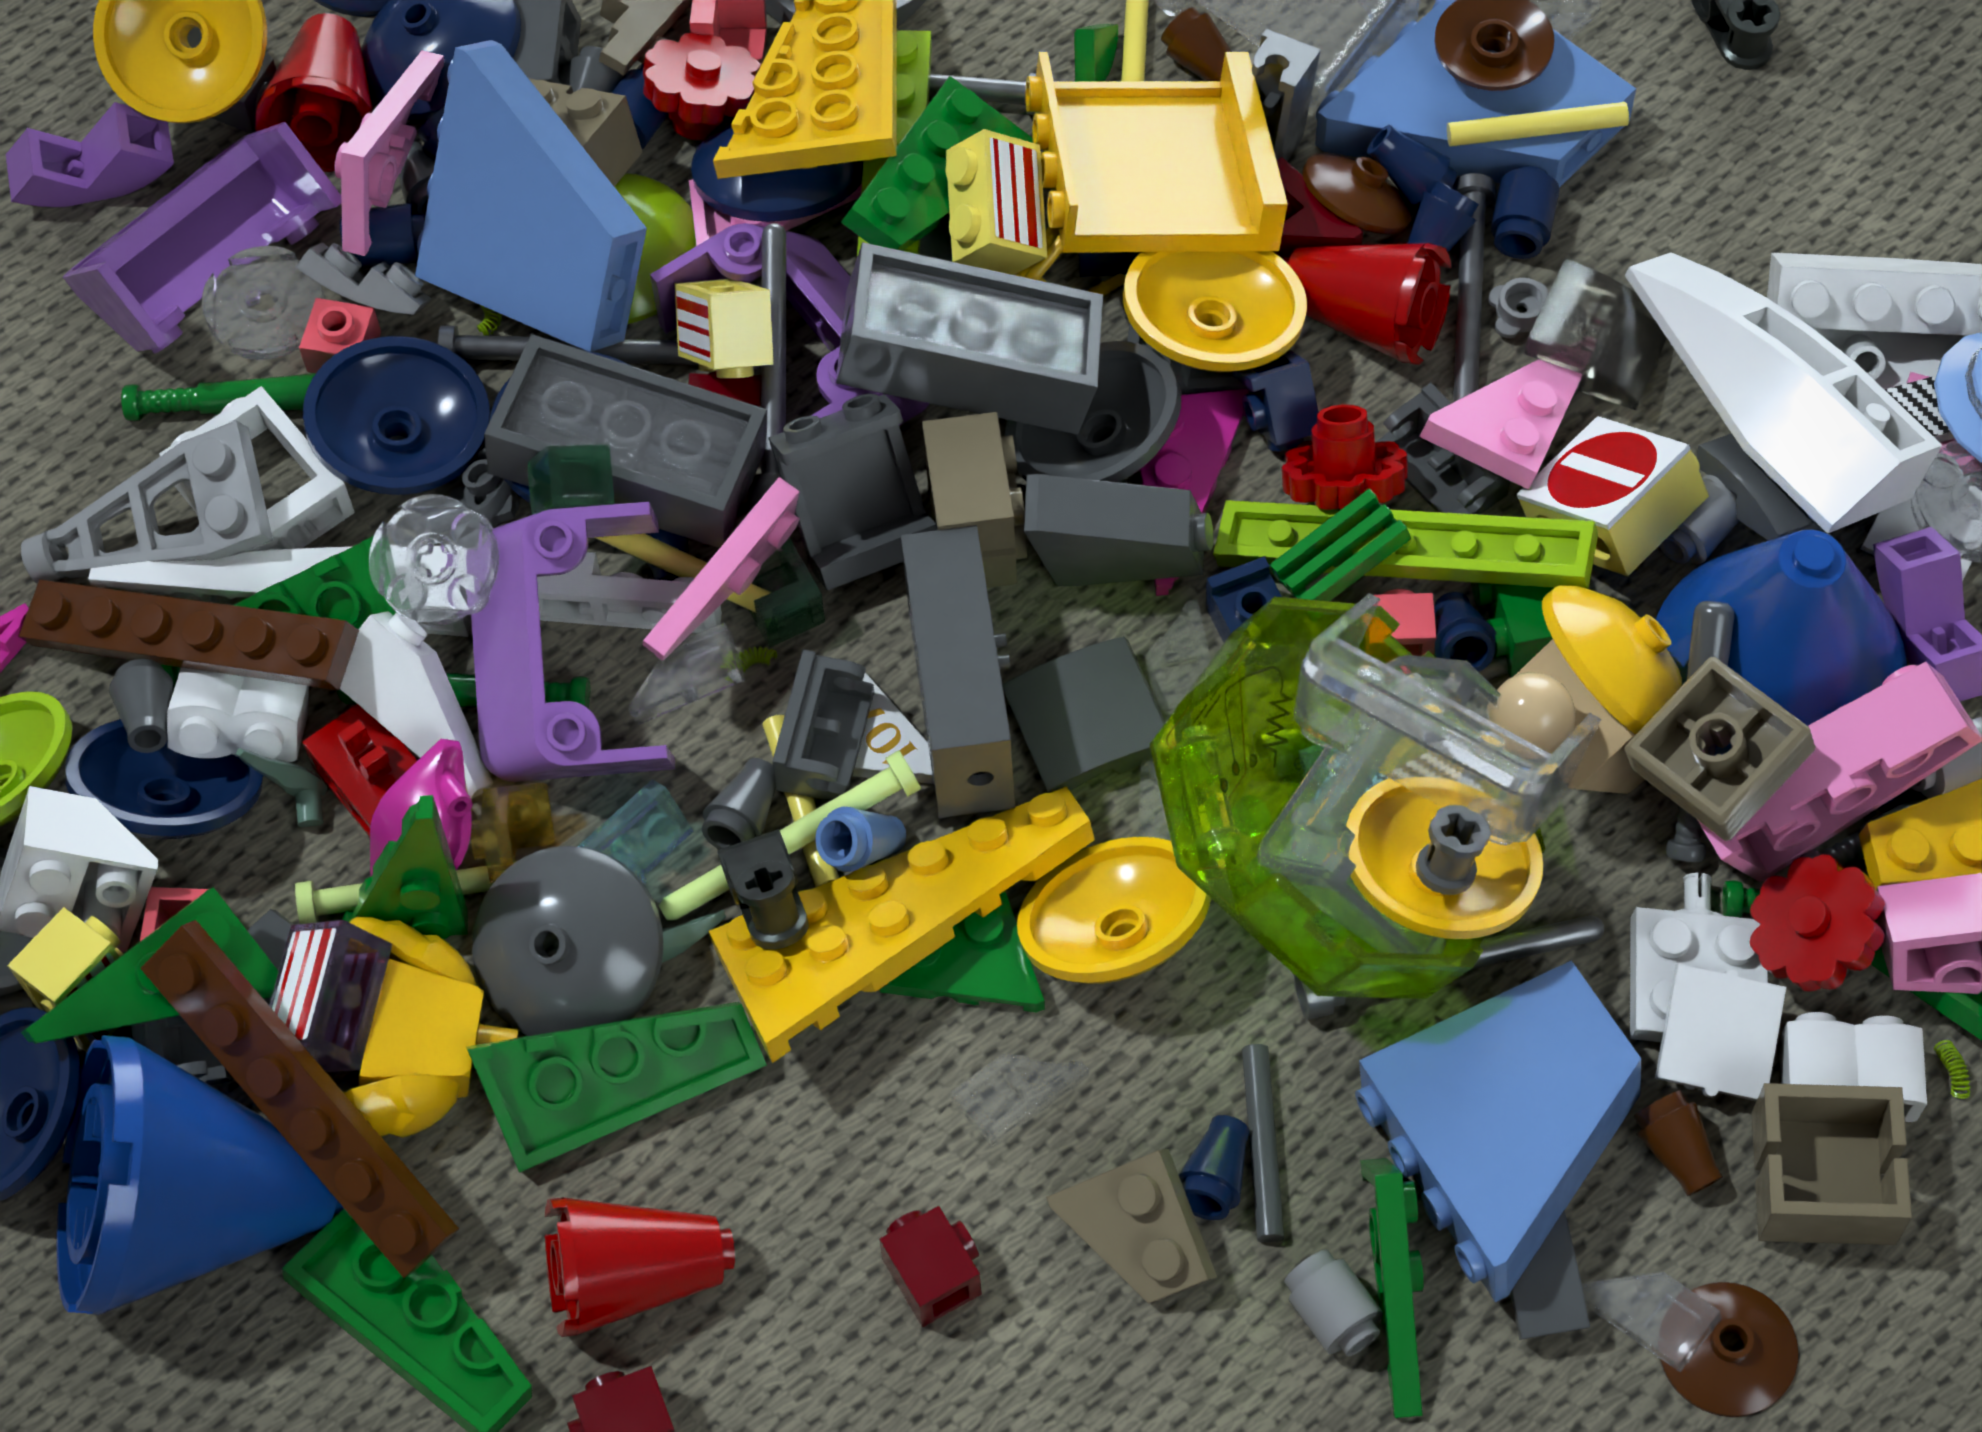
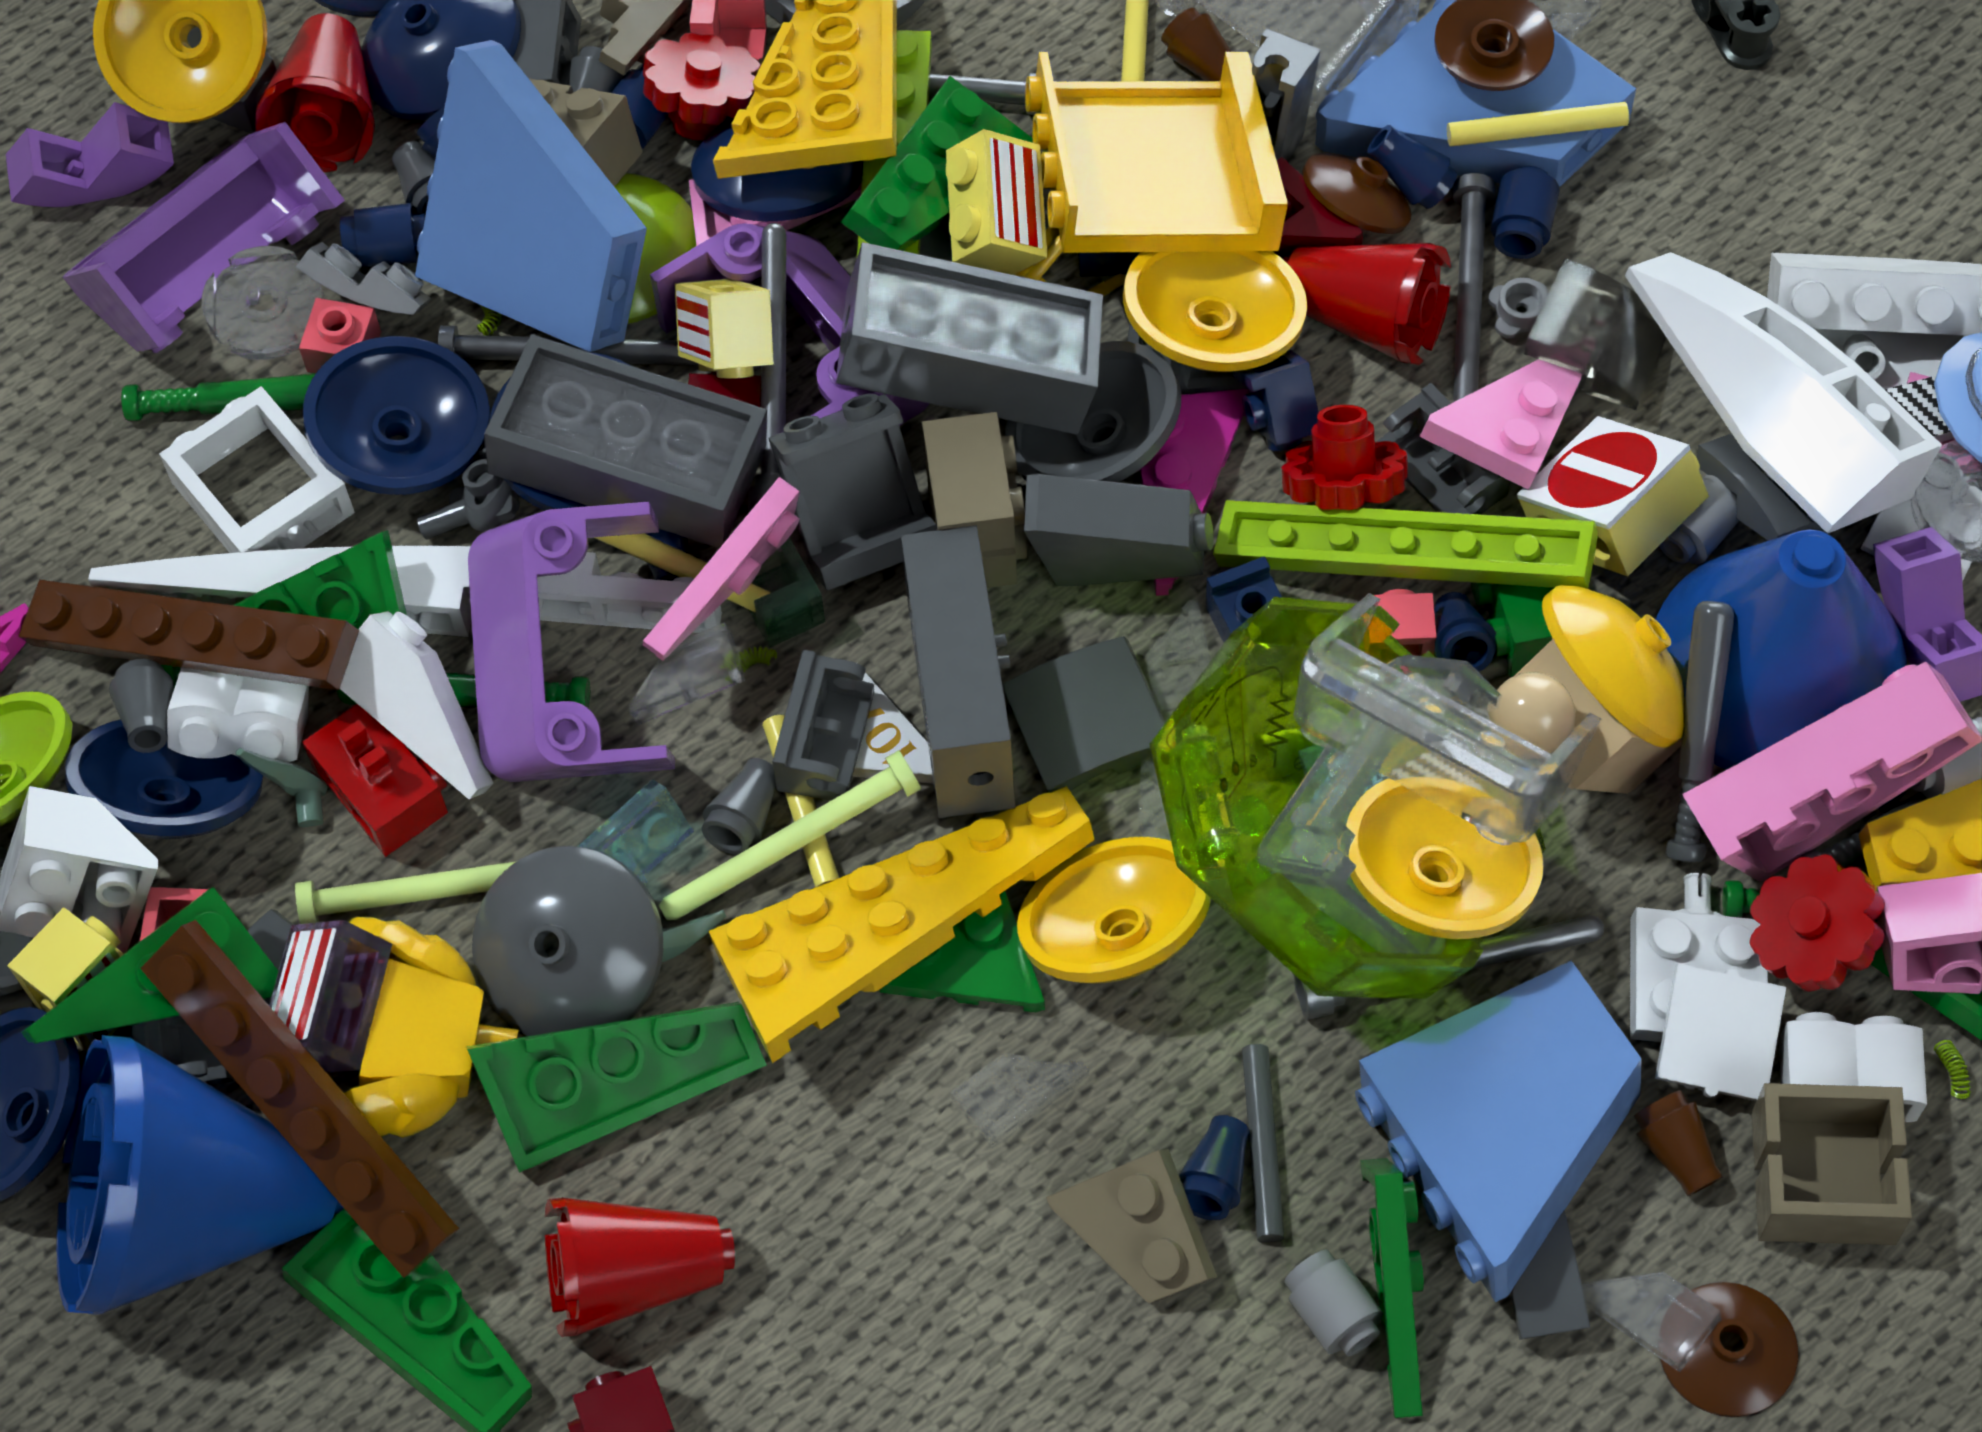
(225, 498): light grey plate -> none
(379, 150): bright pink wing -> none
(416, 878): green wing -> none
(436, 774): dark pink hat -> none
(470, 568): clear plate -> none
(511, 820): clear yellow bracket -> none
(570, 477): clear green panel -> none
(765, 890): pearl dark grey piece -> none
(858, 837): medium blue cone -> none
(931, 1263): dark red brick -> none
(1095, 52): green tile -> none
(1334, 544): green tile -> none
(1443, 217): dark blue cone -> none
(1449, 859): dark grey bush -> none
(1720, 710): dark tan brick -> none

